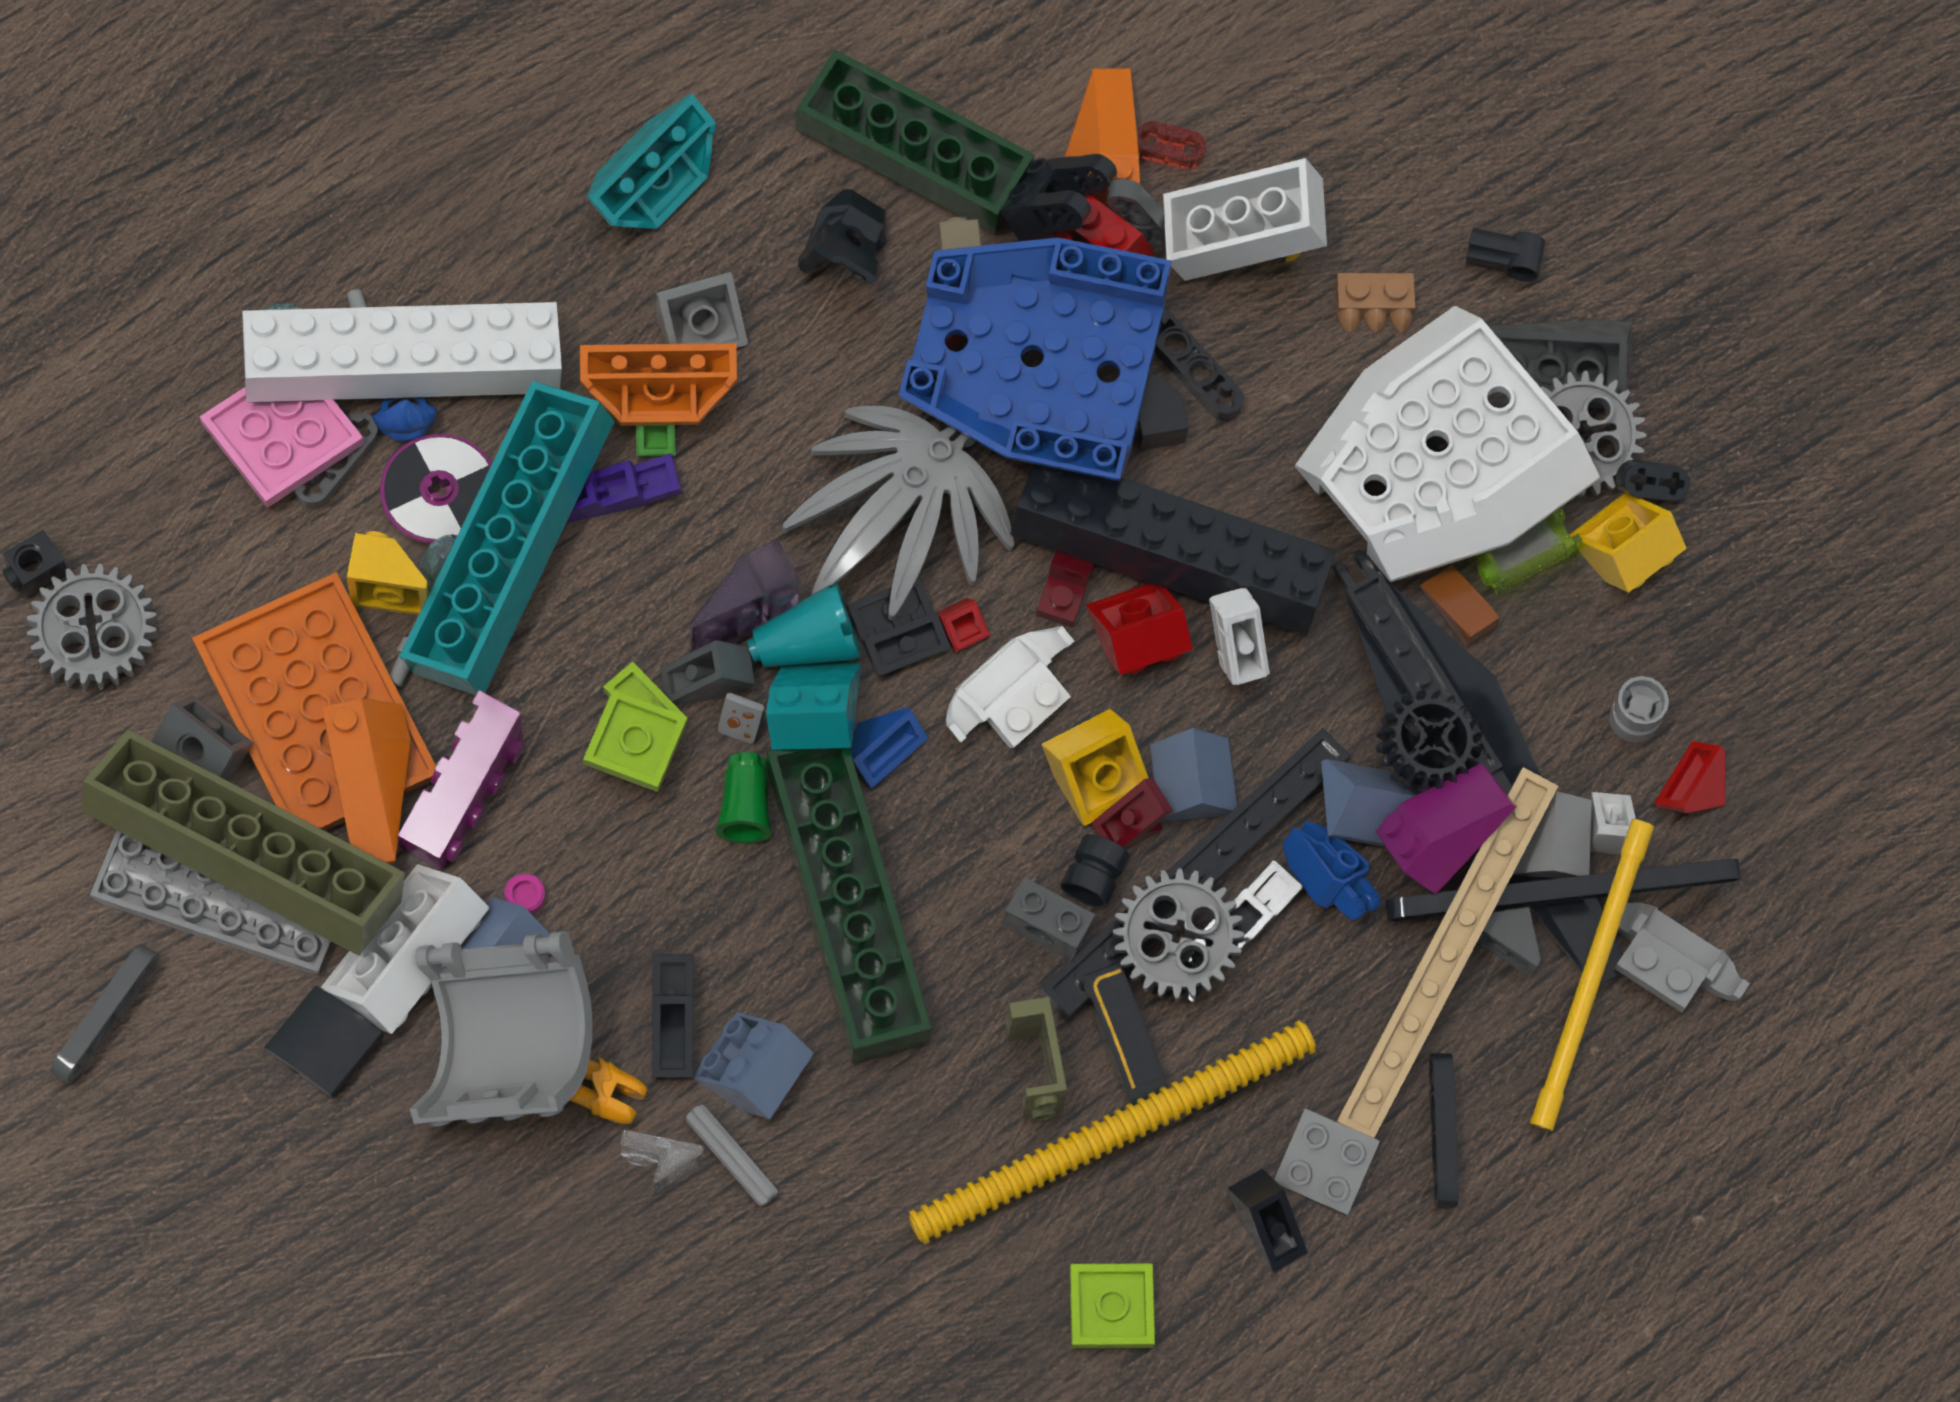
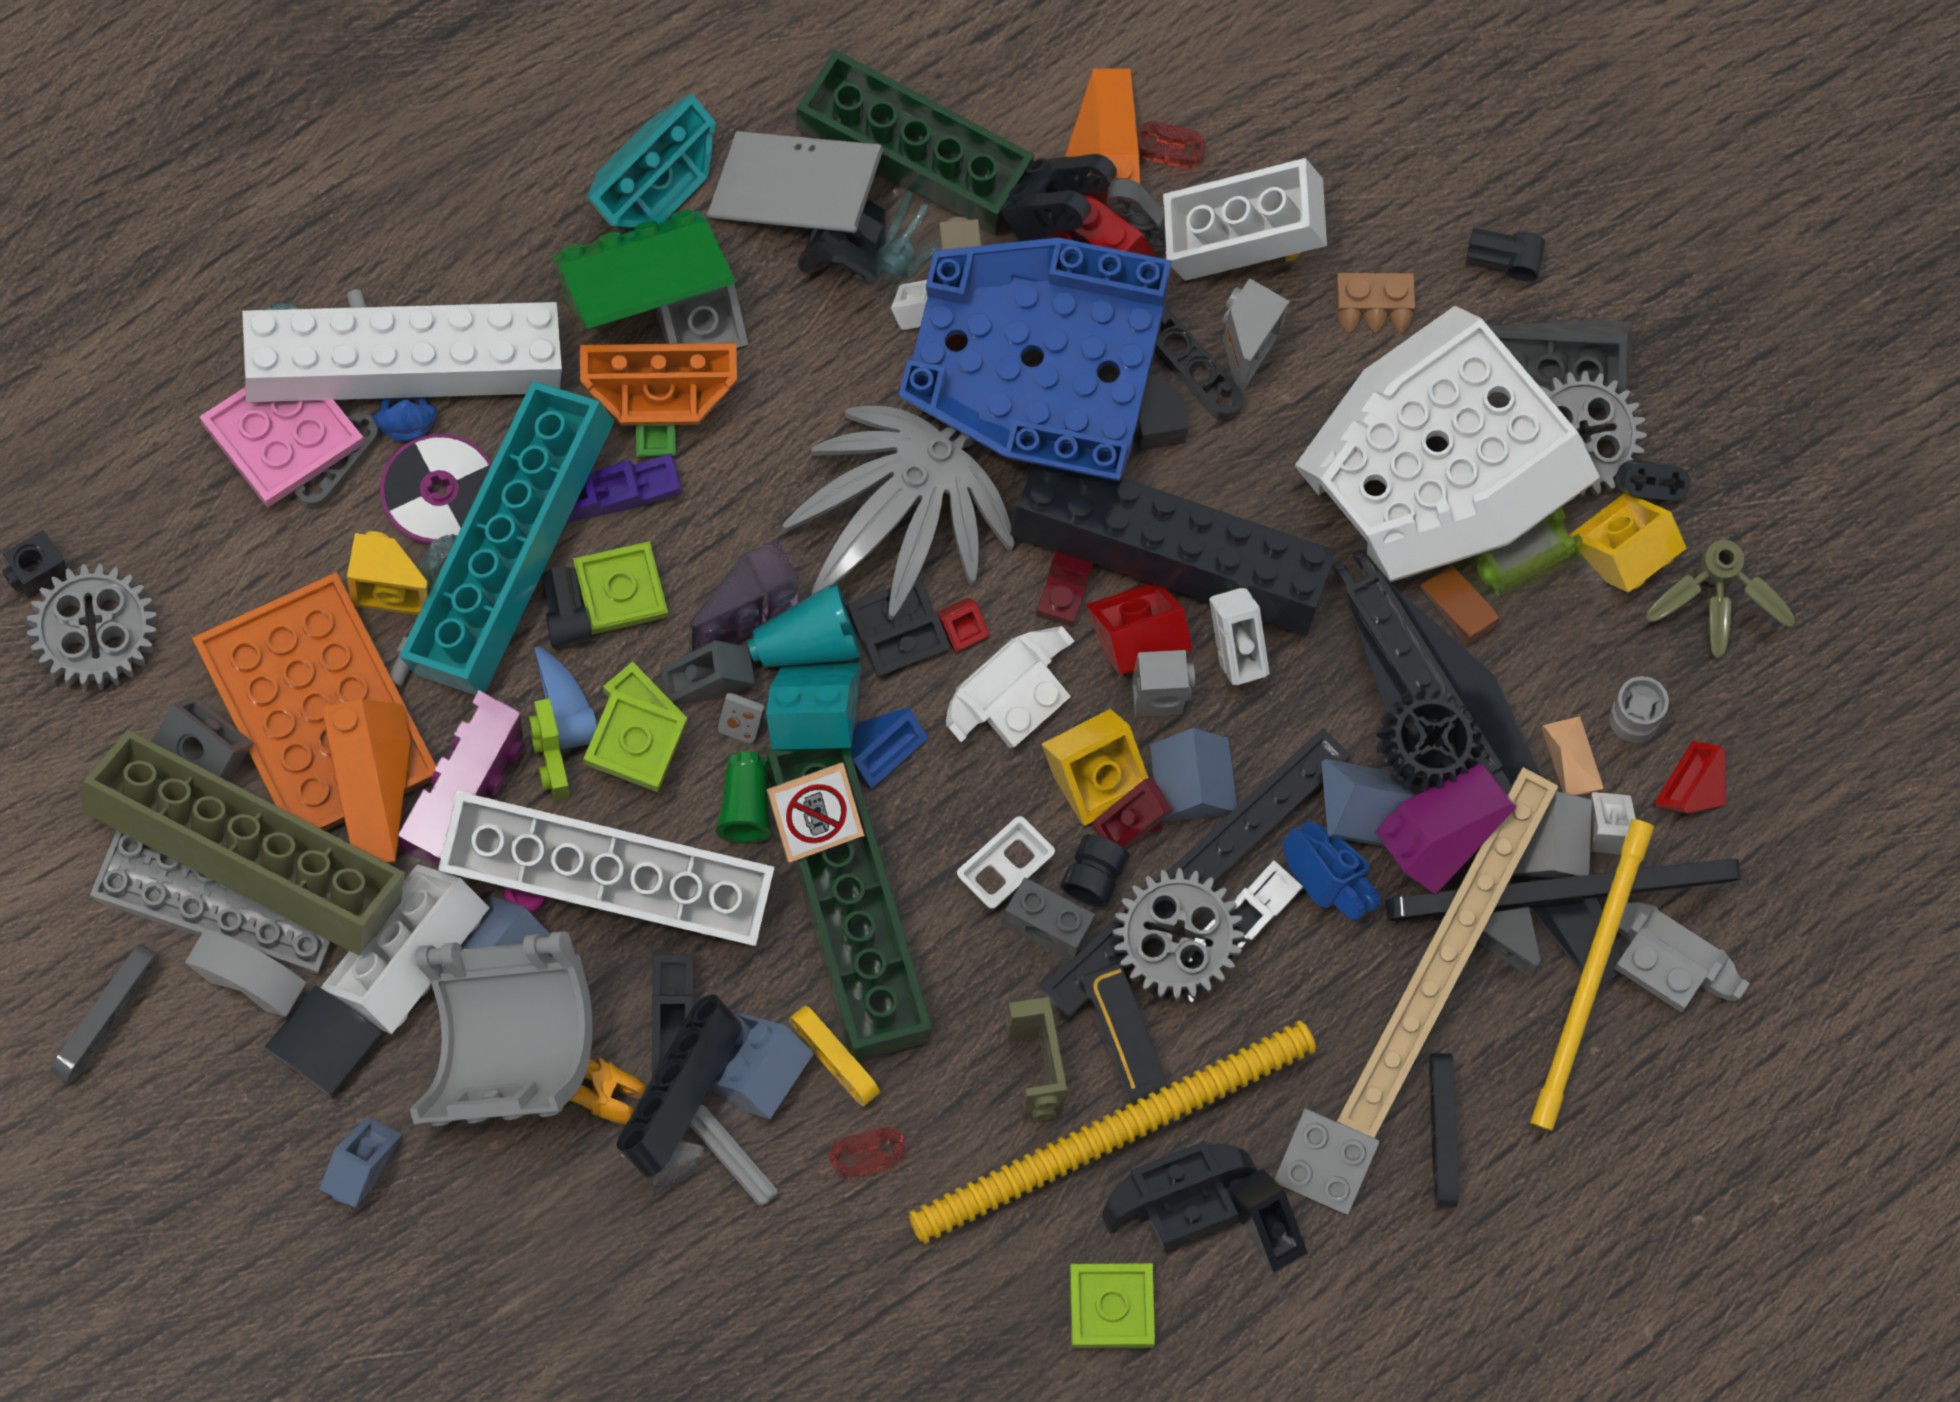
(245, 969): none -> light grey brick
(359, 1161): none -> sand blue slope
(546, 740): none -> lime plate
(565, 616): none -> black piece
(570, 708): none -> medium blue piece
(605, 868): none -> white brick
(620, 587): none -> lime plate
(641, 269): none -> green slope
(679, 1086): none -> black beam
(804, 188): none -> light grey container
(815, 812): none -> piece
(834, 1055): none -> yellow beam
(869, 1161): none -> clear red beam
(897, 256): none -> clear light blue plant
(910, 304): none -> white slope
(993, 856): none -> white piece
(1162, 683): none -> light grey brick
(1181, 1193): none -> black plate
(1251, 329): none -> light grey slope
(1572, 757): none -> light nougat slope
(1719, 574): none -> olive plant

